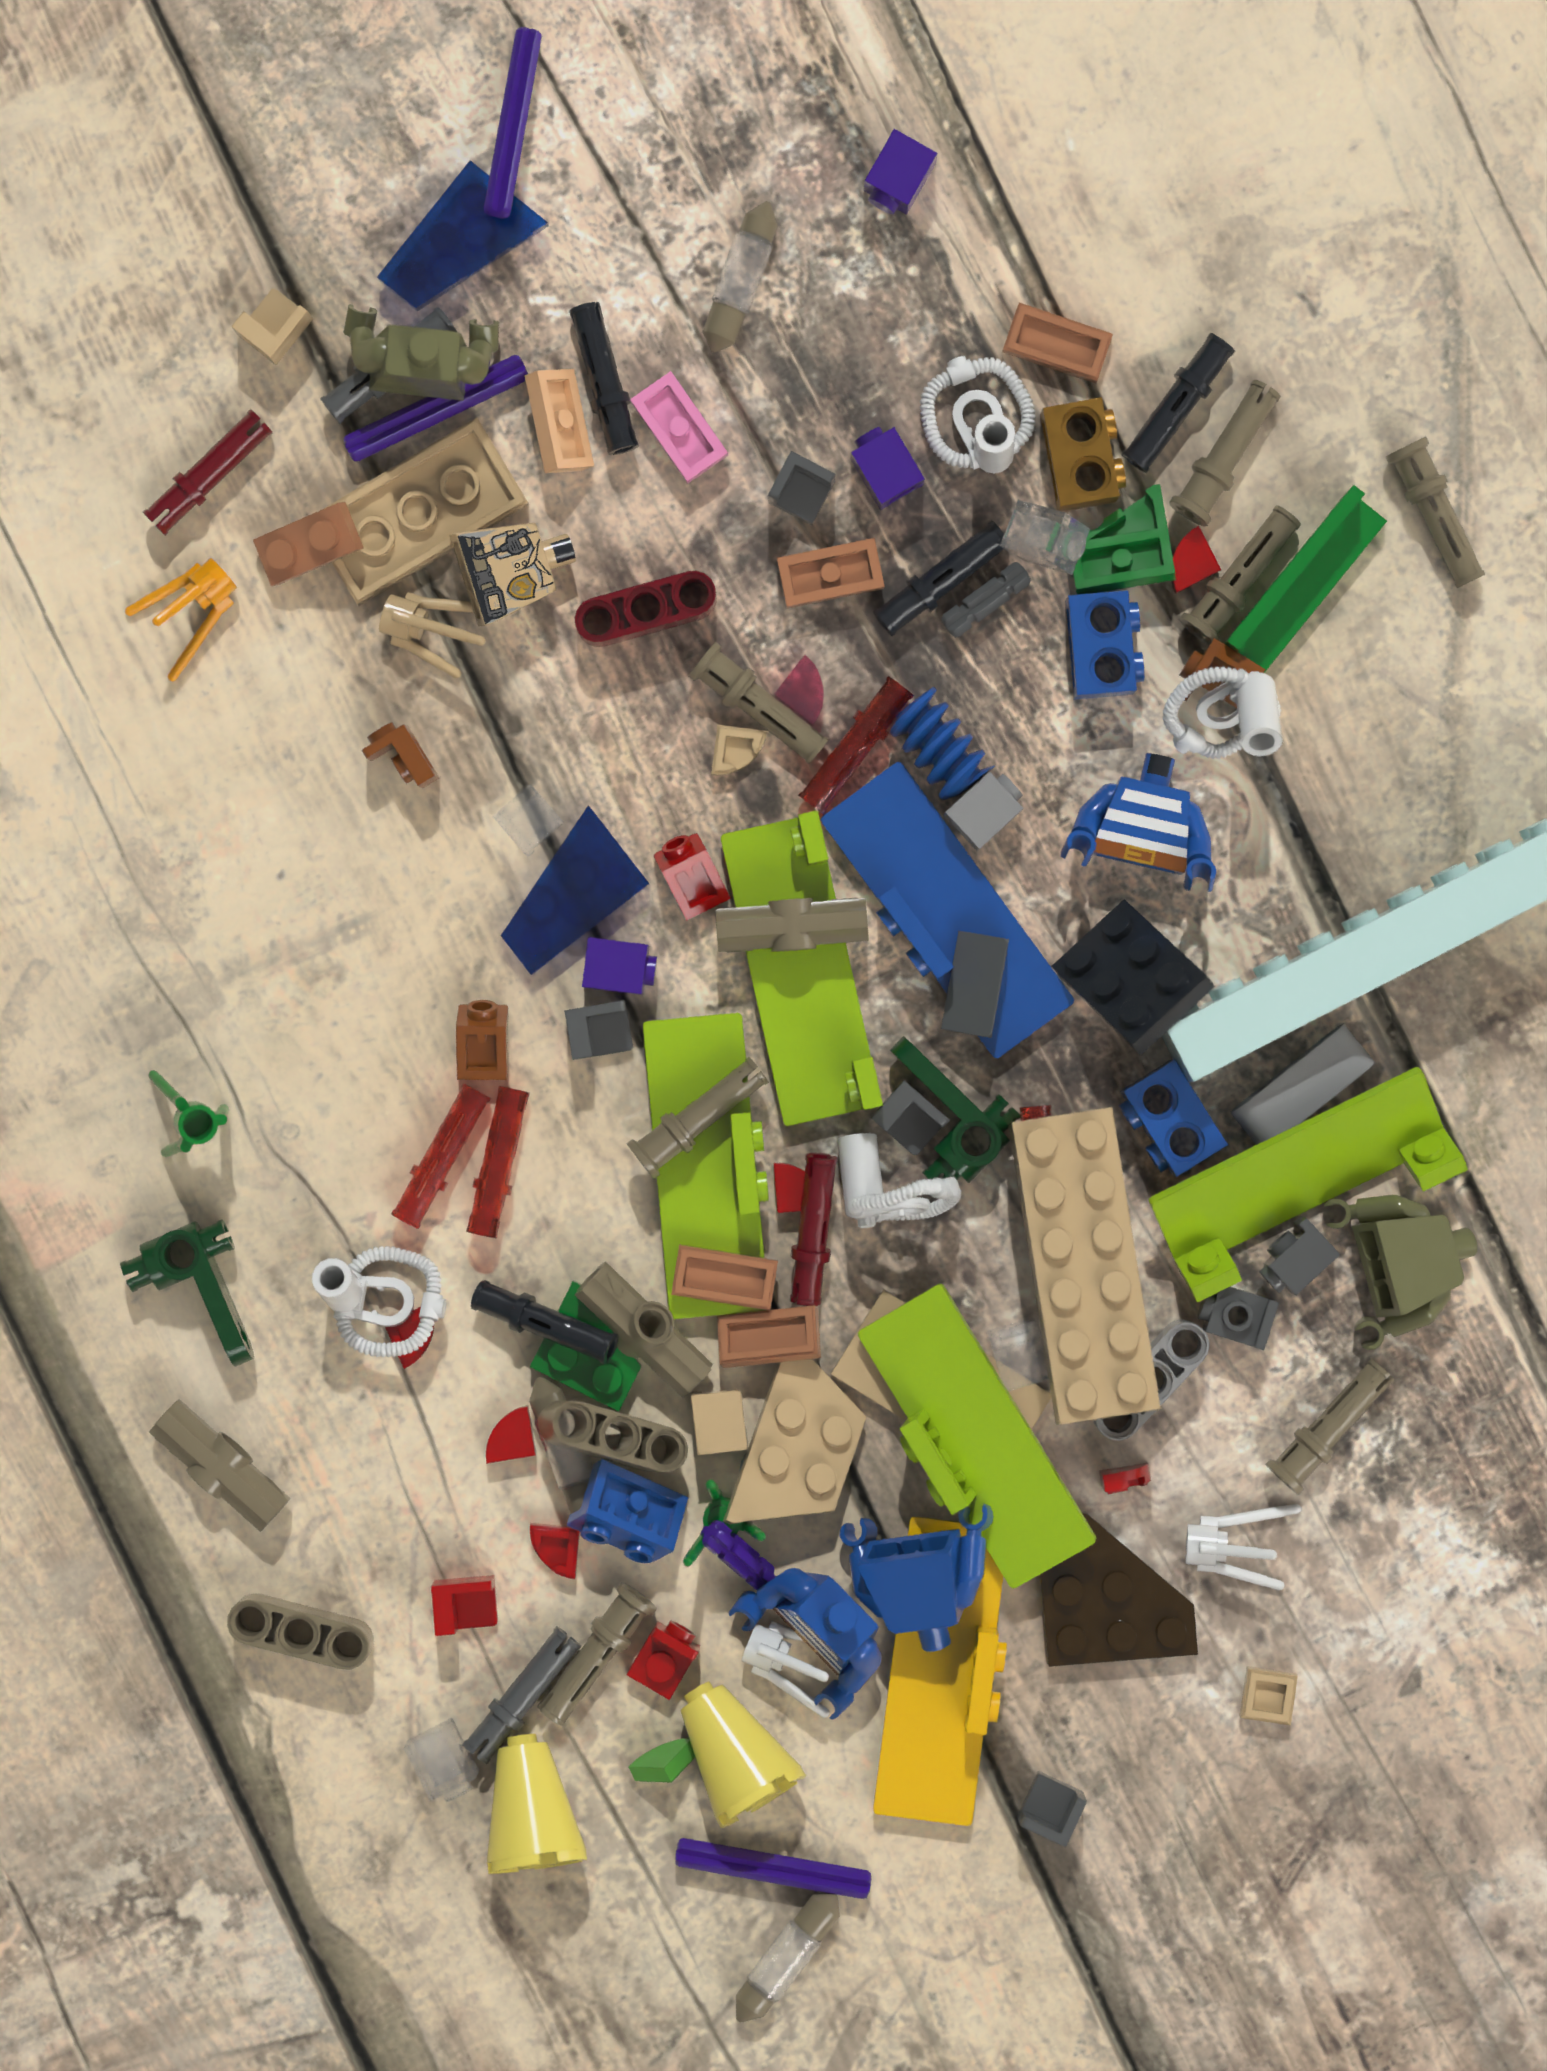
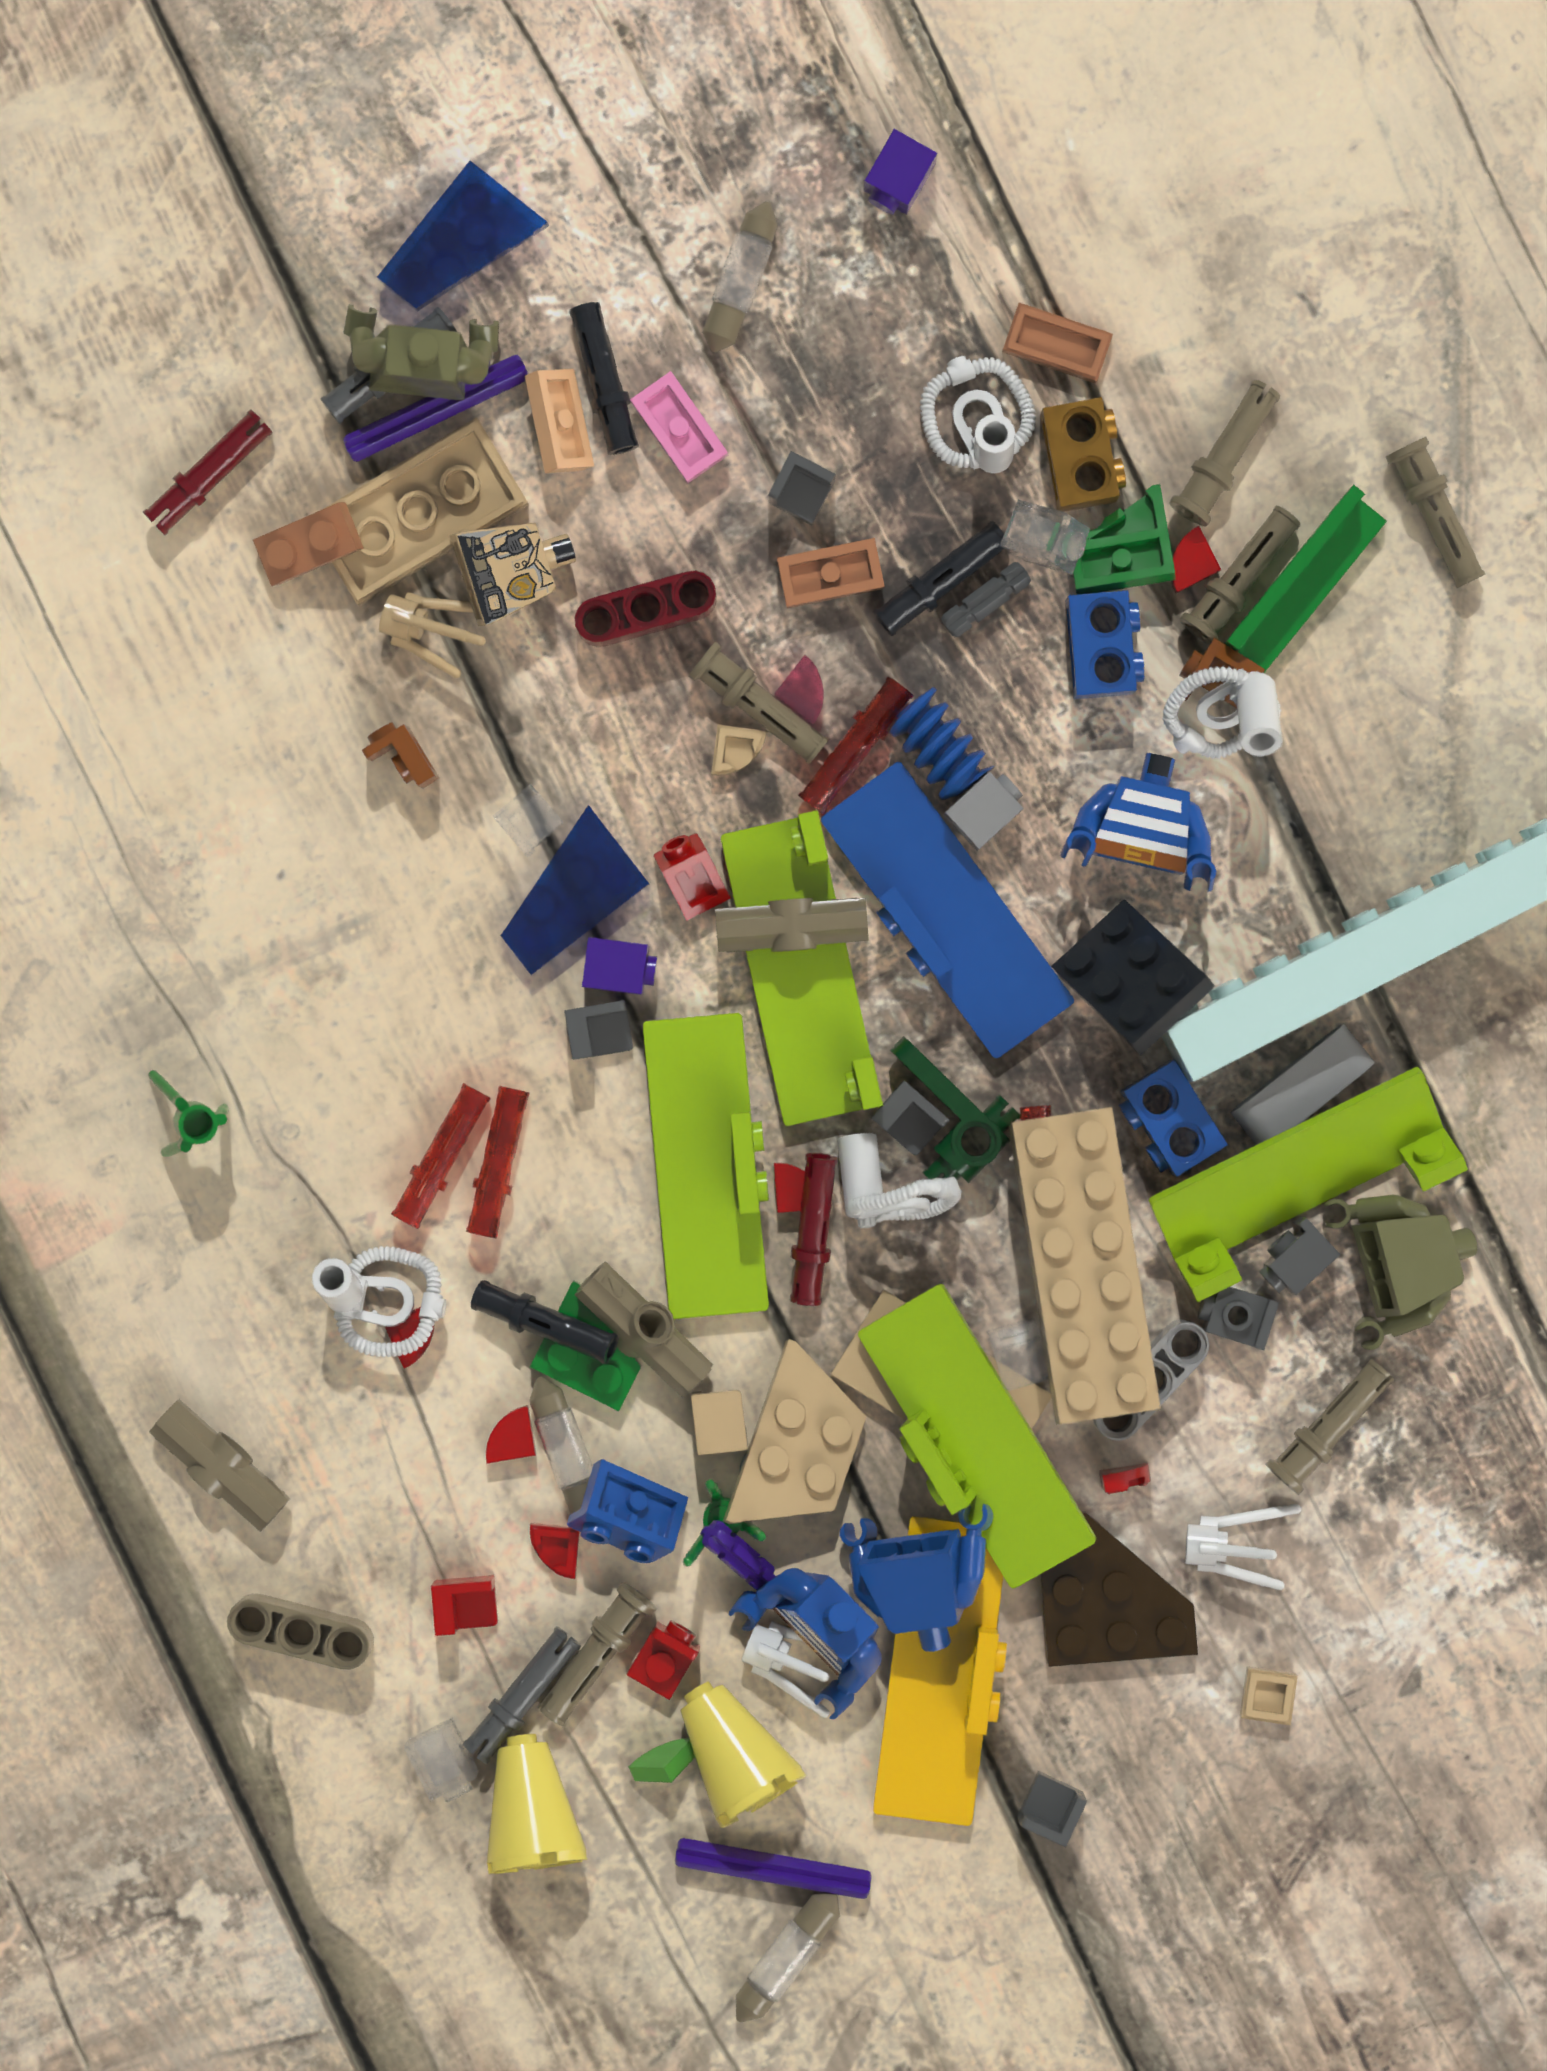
(158, 1268): dark green piece -> none
(206, 586): light orange plant -> none
(273, 325): tan panel -> none
(482, 1041): dark orange bracket -> none
(512, 122): dark purple axle -> none
(635, 1440): dark tan beam -> none
(678, 1131): dark tan pin -> none
(724, 1277): nougat tile -> none
(769, 1336): nougat tile -> none
(886, 466): dark purple brick -> none
(975, 984): dark grey slope -> none
(1189, 387): black pin -> none

